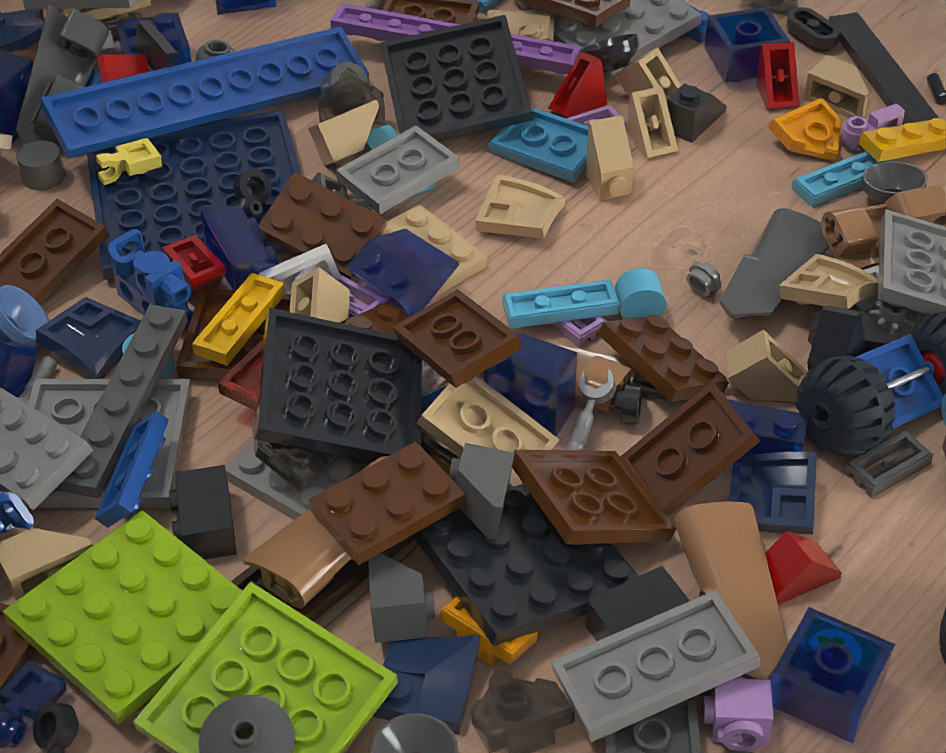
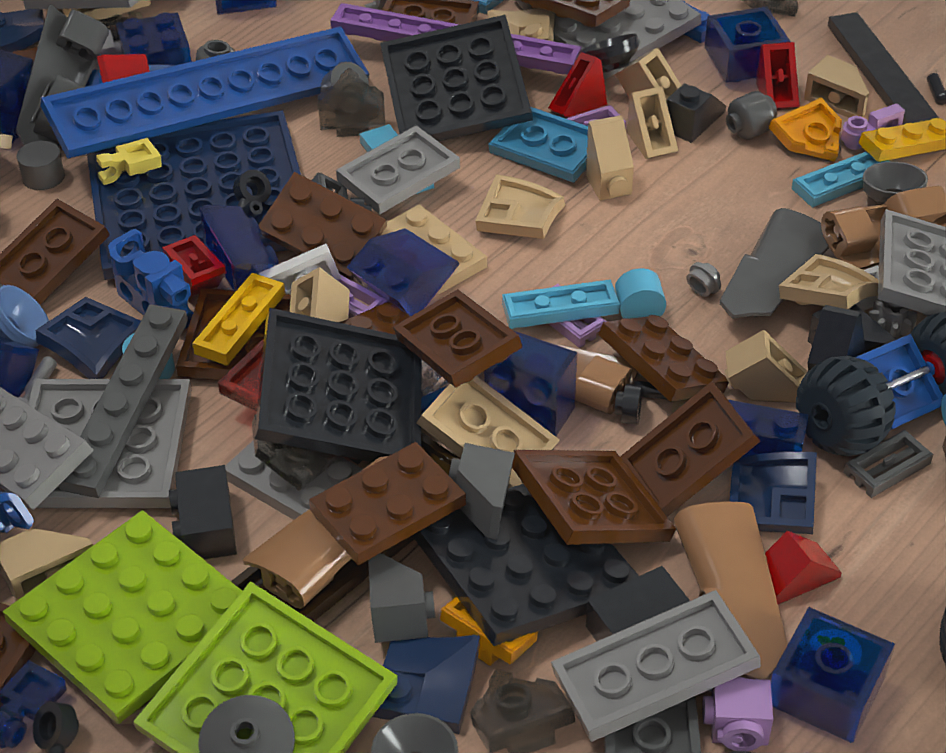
(132, 470): blue plate -> none
(155, 46): black tile -> none
(344, 134): tan slope -> none
(586, 417): light grey piece -> none
(751, 115): none -> dark grey head
(812, 28): black plate -> none

